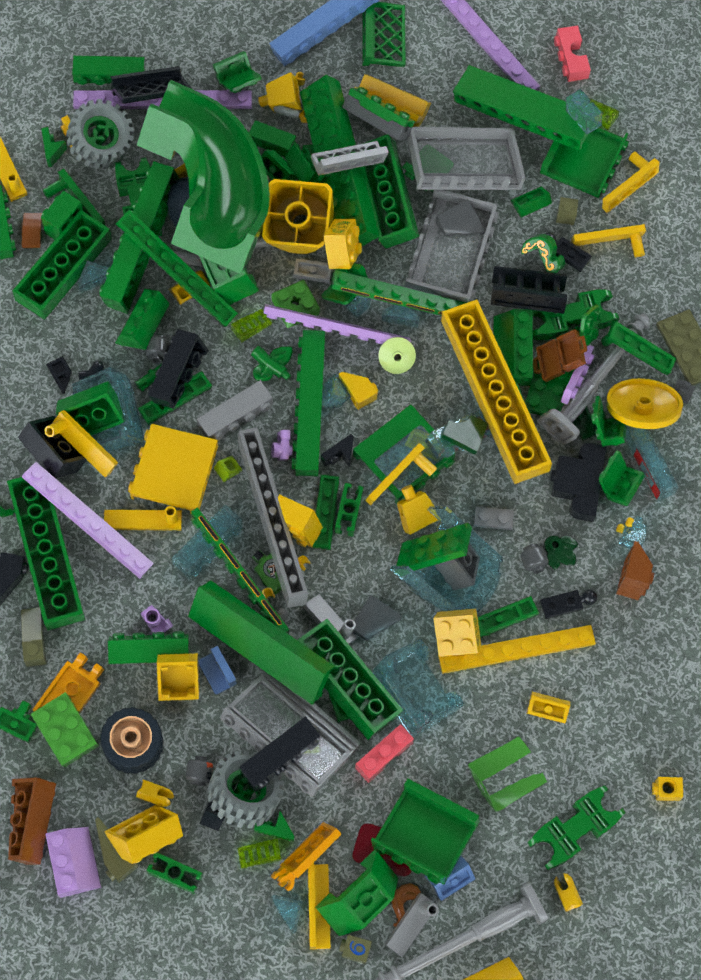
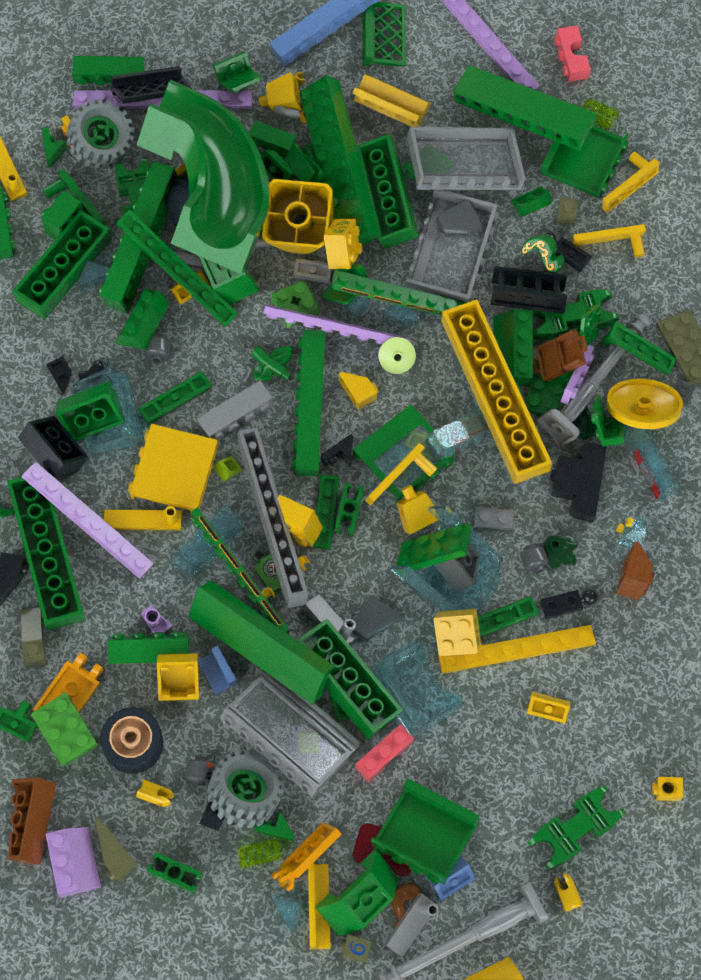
(31, 230): dark orange slope -> none
(82, 442): yellow piece -> none
(145, 833): yellow slope -> none
(147, 379): green pin -> none
(177, 368): black wedge -> none
(243, 336): clear neon green slope -> none
(279, 754): black wedge -> none
(282, 449): lavender plate -> none
(334, 393): clear light blue slope -> none
(345, 161): light grey fence -> none
(378, 114): piece -> none
(465, 434): tile -> none
(498, 760): bright green piece -> none
(588, 115): clear light blue piece -> none
(619, 480): green bracket -> none

